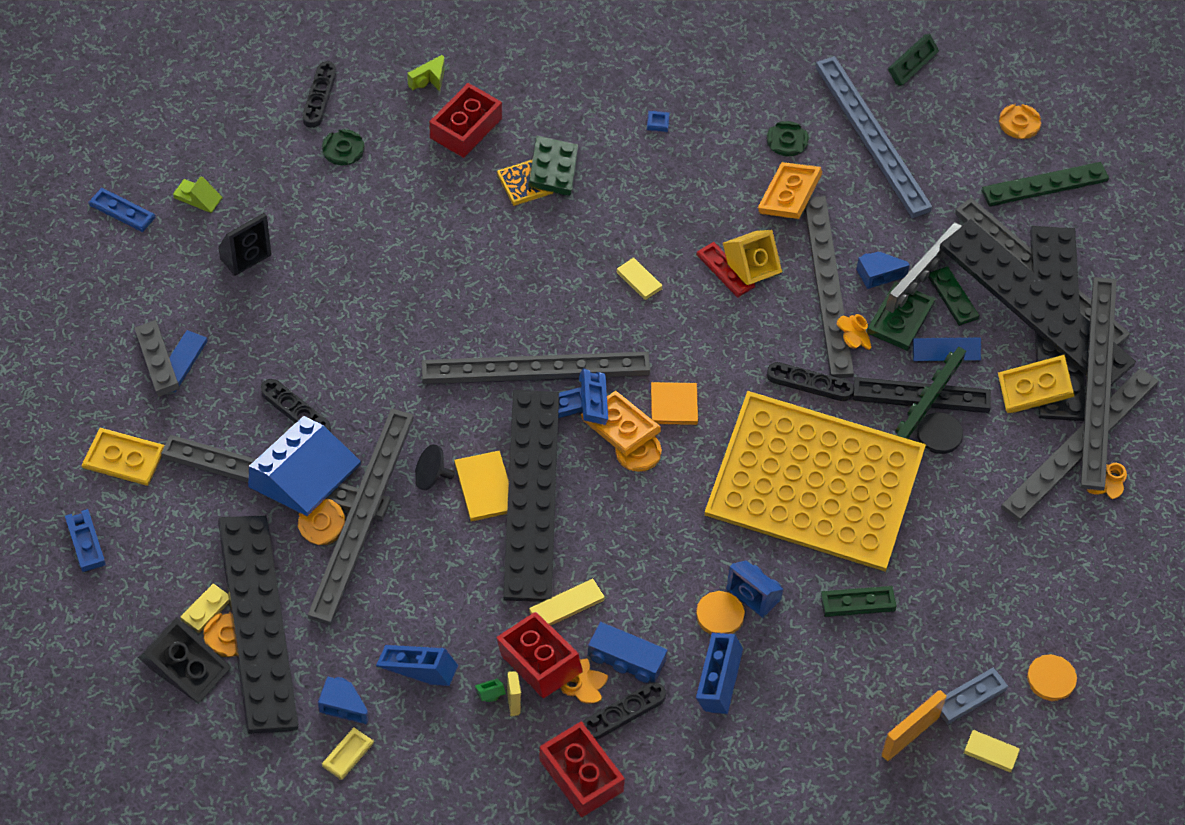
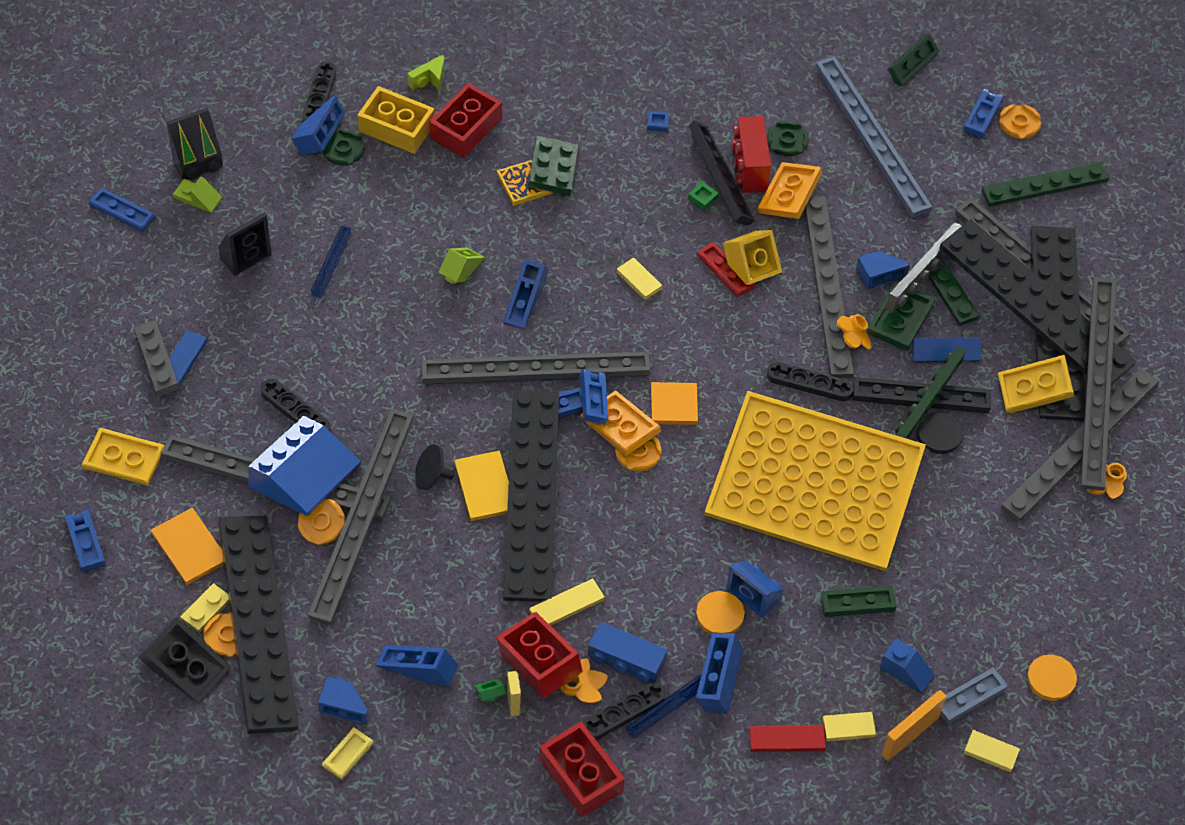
(189, 546): none -> light orange tile
(194, 144): none -> black slope
(319, 127): none -> blue slope
(331, 261): none -> clear blue axle
(395, 119): none -> yellow brick
(460, 264): none -> lime slope
(526, 293): none -> blue slope
(664, 708): none -> clear blue axle
(703, 196): none -> green plate
(723, 178): none -> black plate
(752, 154): none -> red brick
(787, 738): none -> red tile
(849, 726): none -> light yellow tile
(907, 666): none -> blue slope
(983, 113): none -> blue plate

